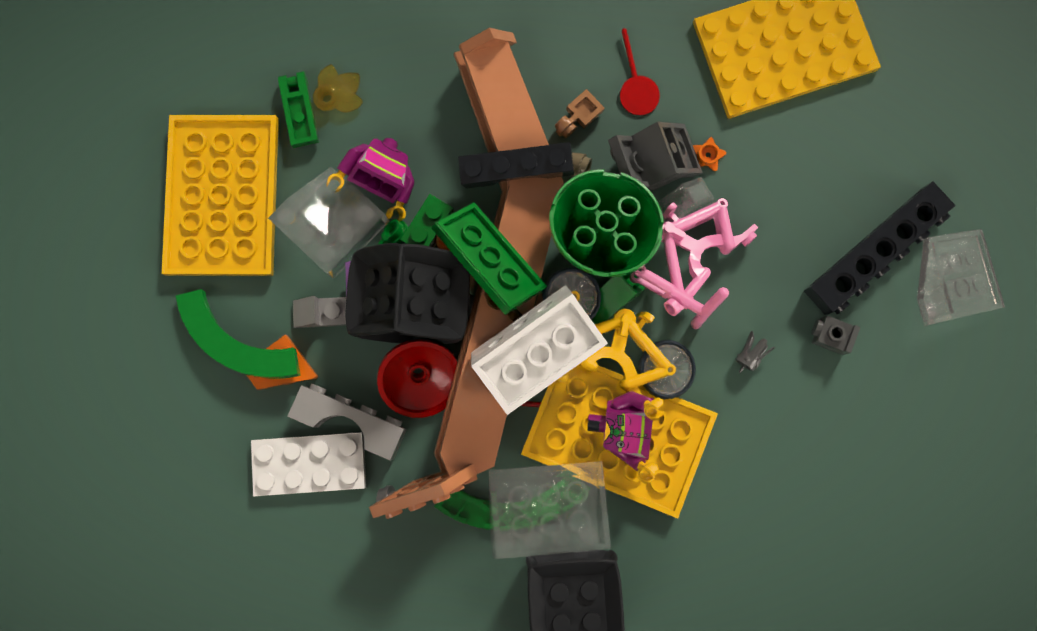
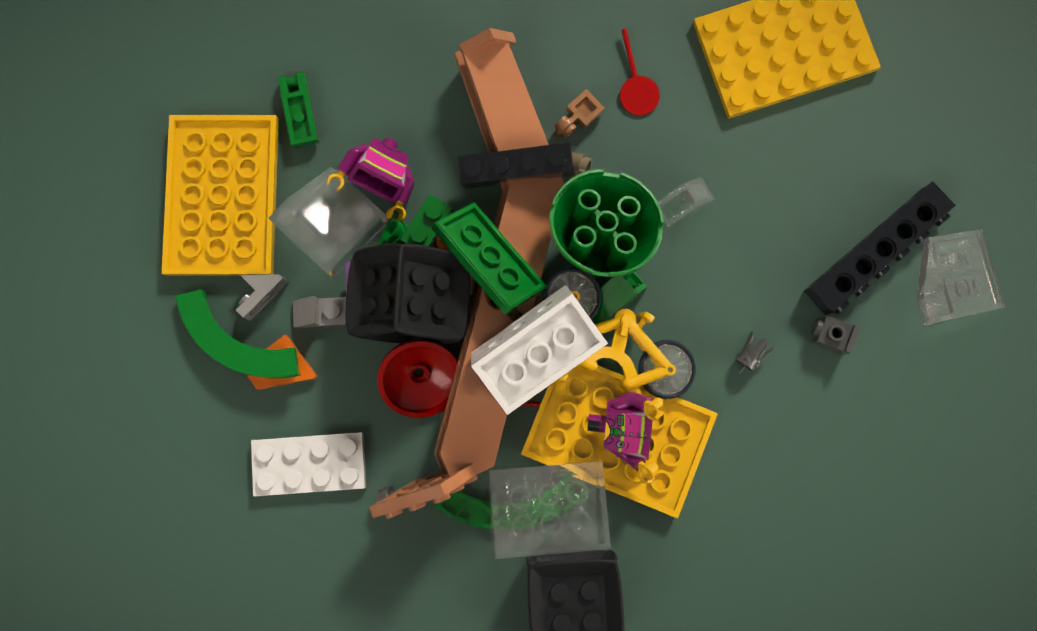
(265, 288): none -> light grey slope
(315, 408): light grey arch -> none
(340, 87): clear yellow plate -> none
(656, 154): dark grey bracket -> none
(674, 236): bright pink piece -> none
(709, 147): orange plate -> none

